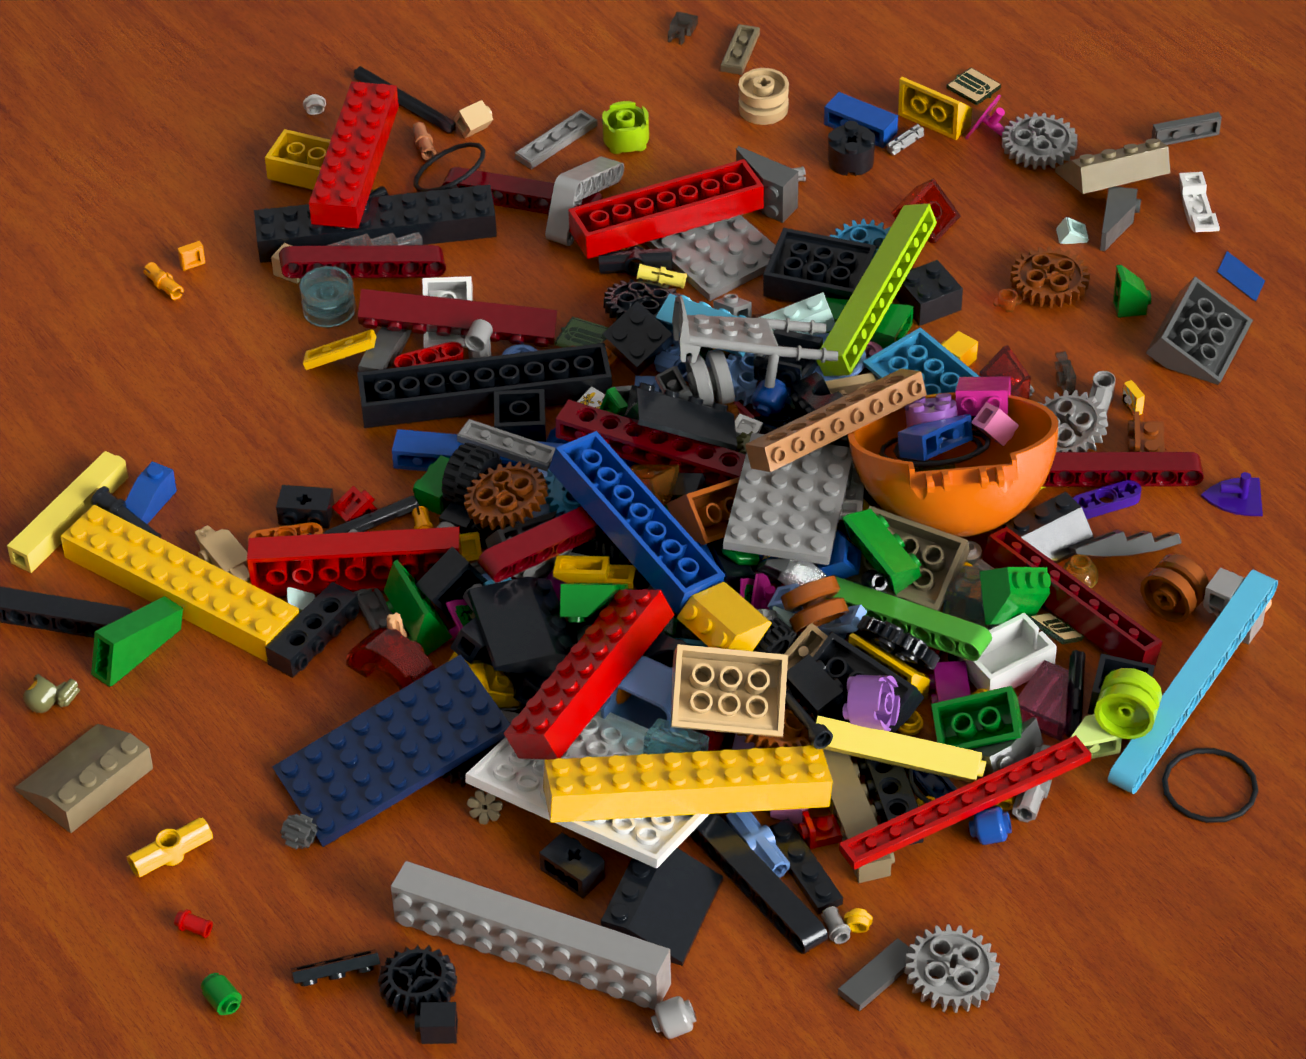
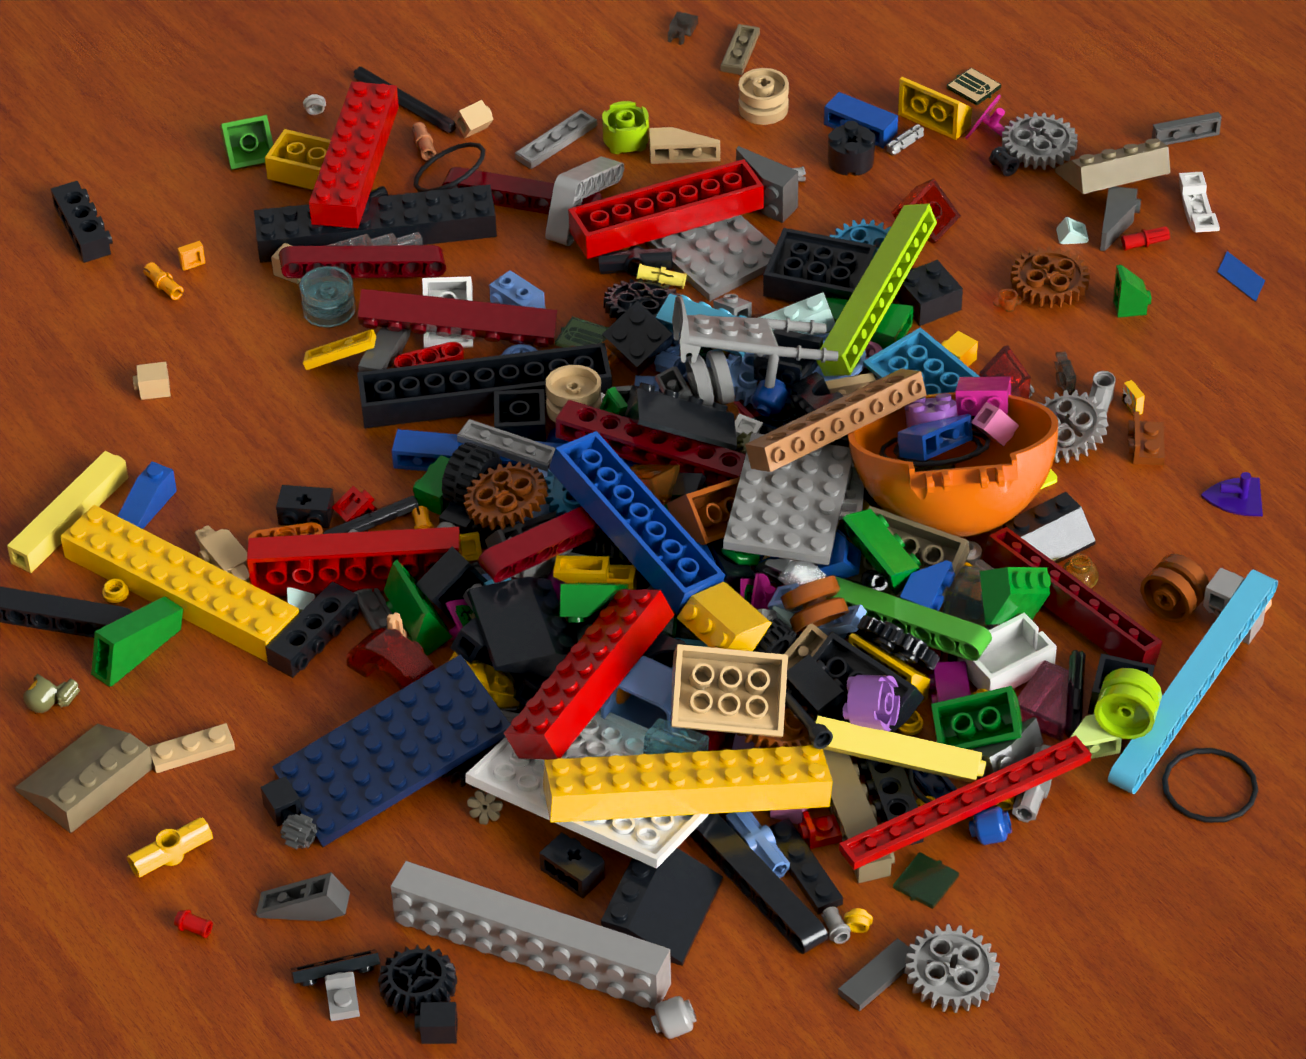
(81, 221): none -> black brick
(108, 502): black pin -> none
(115, 591): none -> yellow plate
(152, 380): none -> tan brick
(191, 748): none -> tan plate
(221, 994): green brick -> none
(246, 141): none -> bright green slope
(280, 800): none -> black brick
(307, 900): none -> dark grey slope
(342, 996): none -> light grey bracket
(478, 339): light grey piece -> none
(514, 290): none -> medium blue brick
(572, 383): none -> tan wheel
(681, 146): none -> tan slope
(926, 880): none -> clear green piece
(928, 585): none -> blue slope
(1004, 161): none -> black bush
(1056, 628): clear green piece -> none
(1108, 468): dark red beam -> none
(1117, 544): dark grey slope -> none
(1123, 495): dark purple beam -> none
(1145, 238): none -> red axle
(1199, 333): dark grey slope -> none

